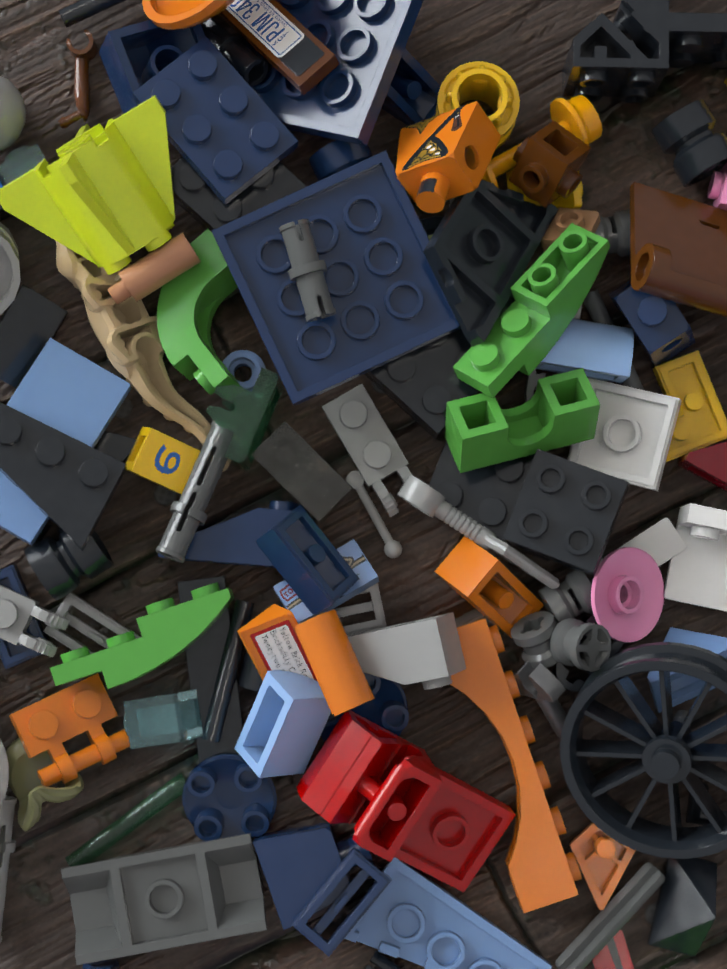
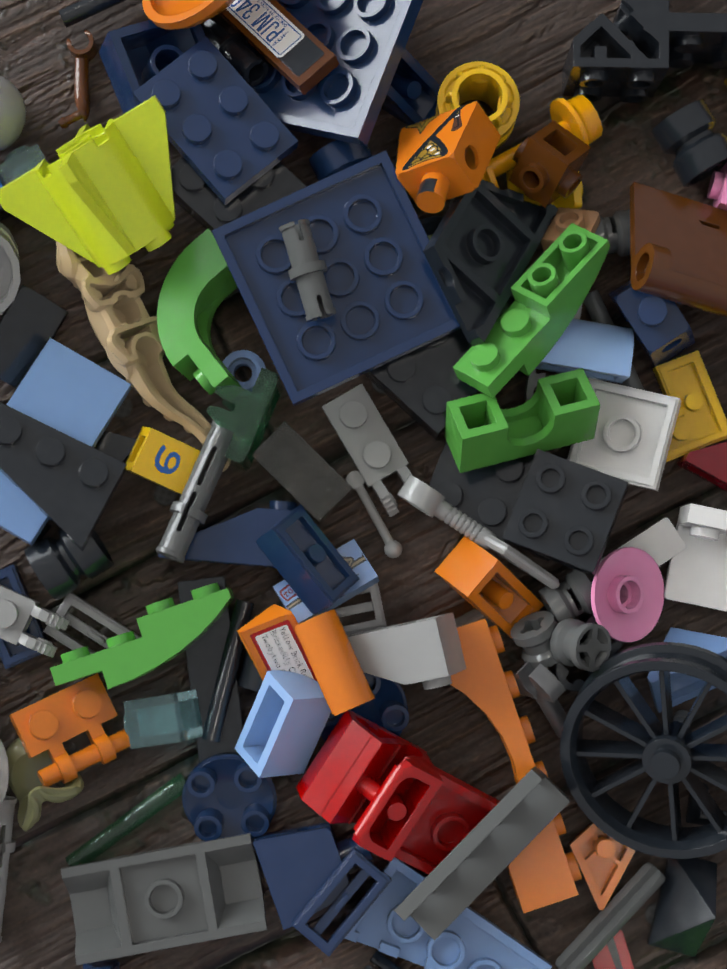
(155, 270): nougat cylinder -> none
(484, 853): none -> dark grey fence

